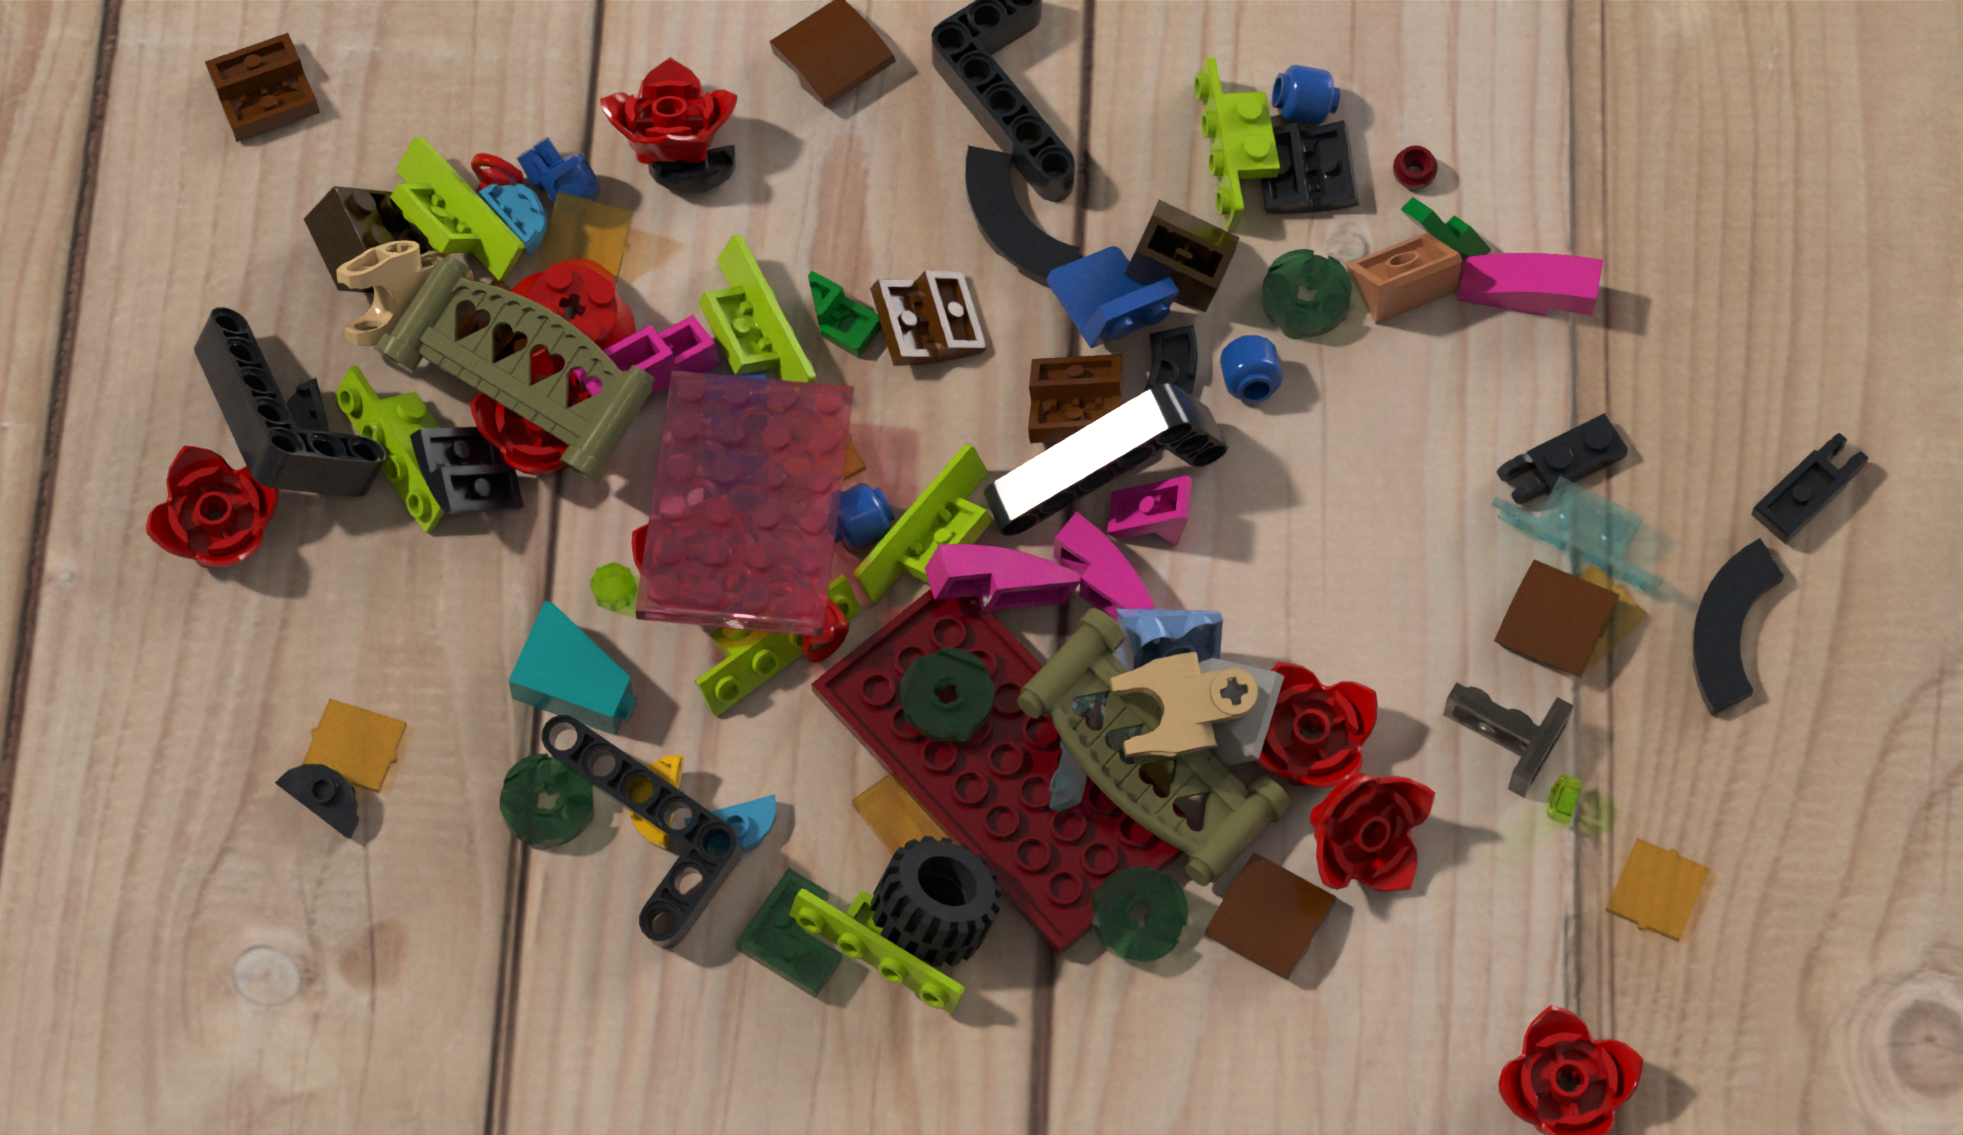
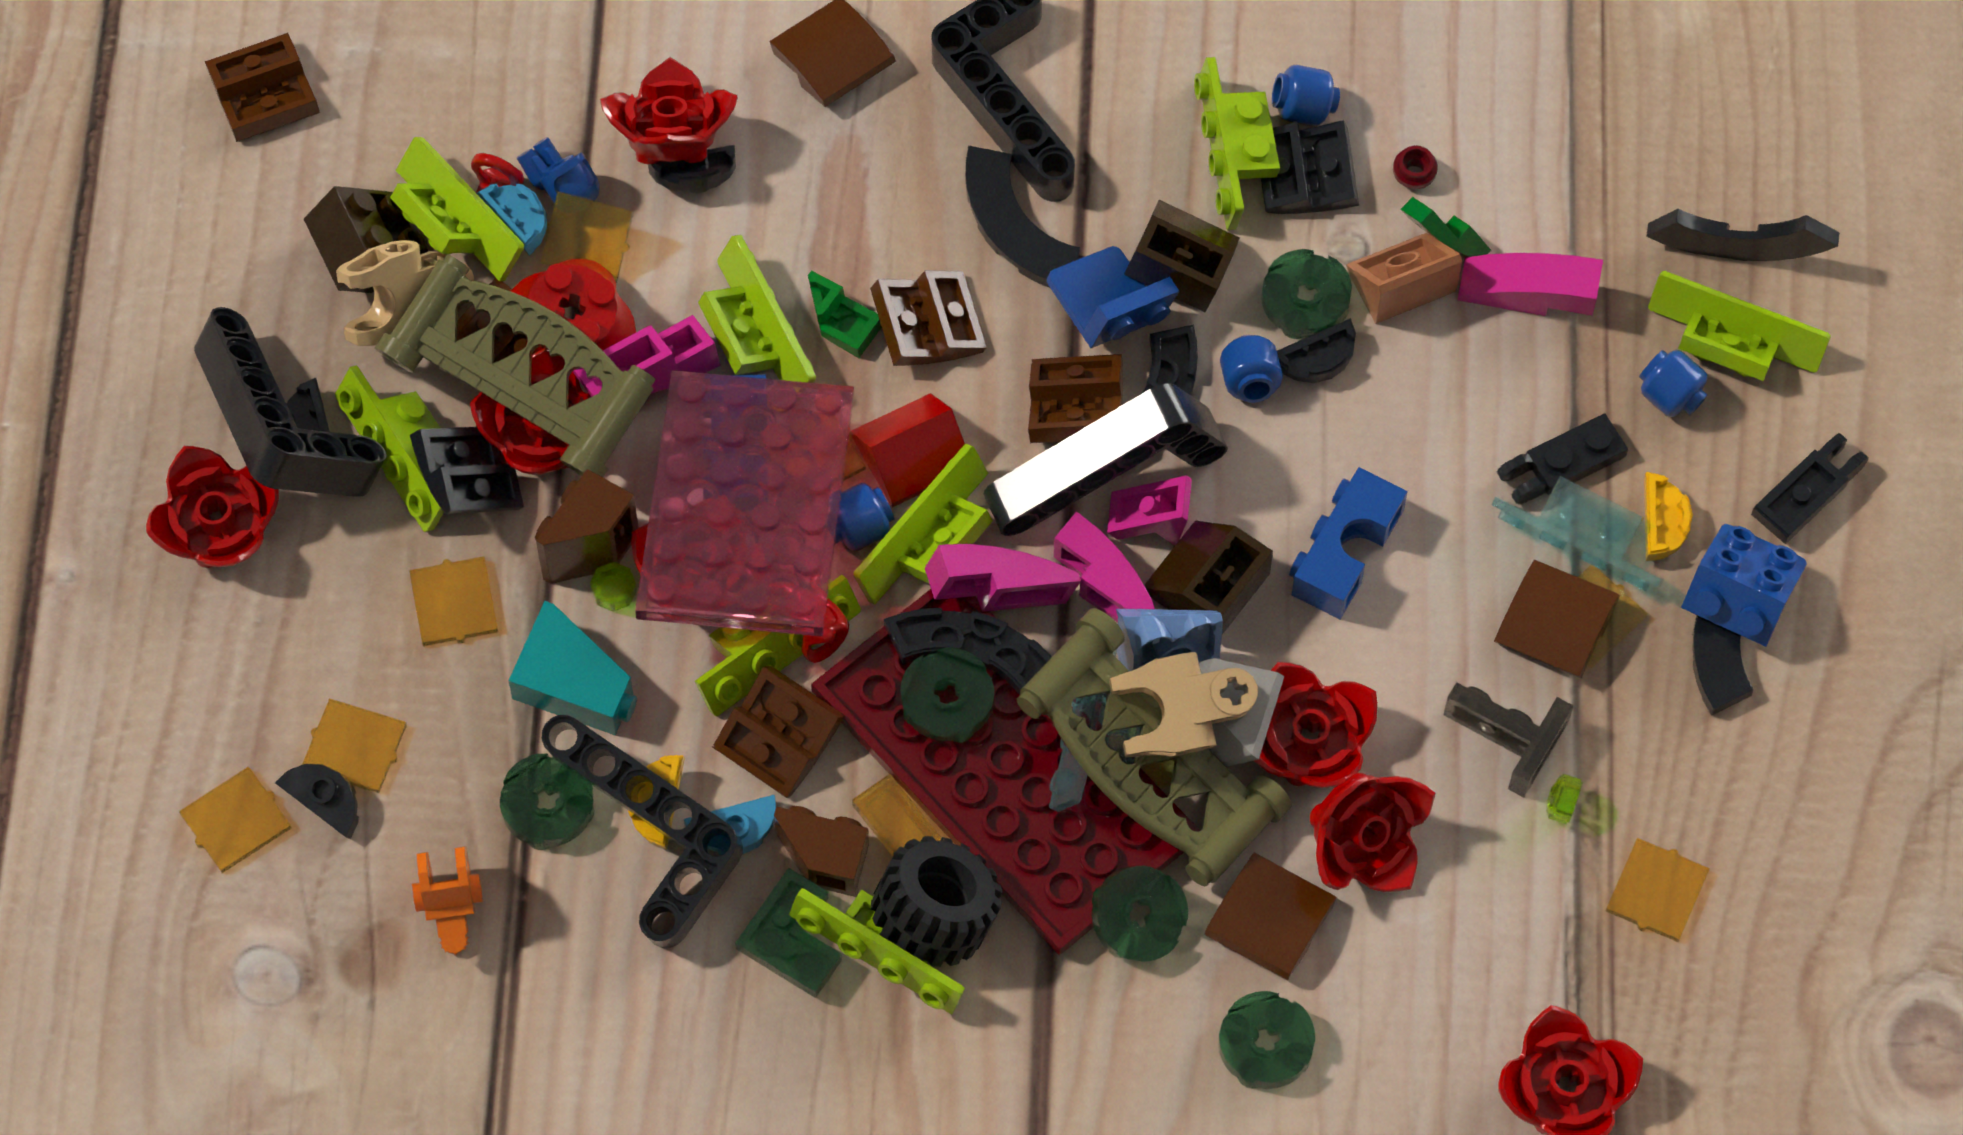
(235, 819): none -> clear yellow piece
(448, 899): none -> orange hinge
(453, 601): none -> clear yellow piece
(587, 529): none -> reddish brown slope
(778, 731): none -> reddish brown slope
(824, 848): none -> reddish brown slope
(909, 446): none -> red slope
(986, 637): none -> black tile
(1211, 570): none -> dark brown slope
(1279, 1017): none -> clear green plate
(1319, 355): none -> black plate
(1363, 509): none -> blue arch
(1666, 517): none -> yellow plate
(1673, 383): none -> blue head
(1734, 330): none -> lime bracket
(1744, 583): none -> blue bracket
(1769, 243): none -> black tile

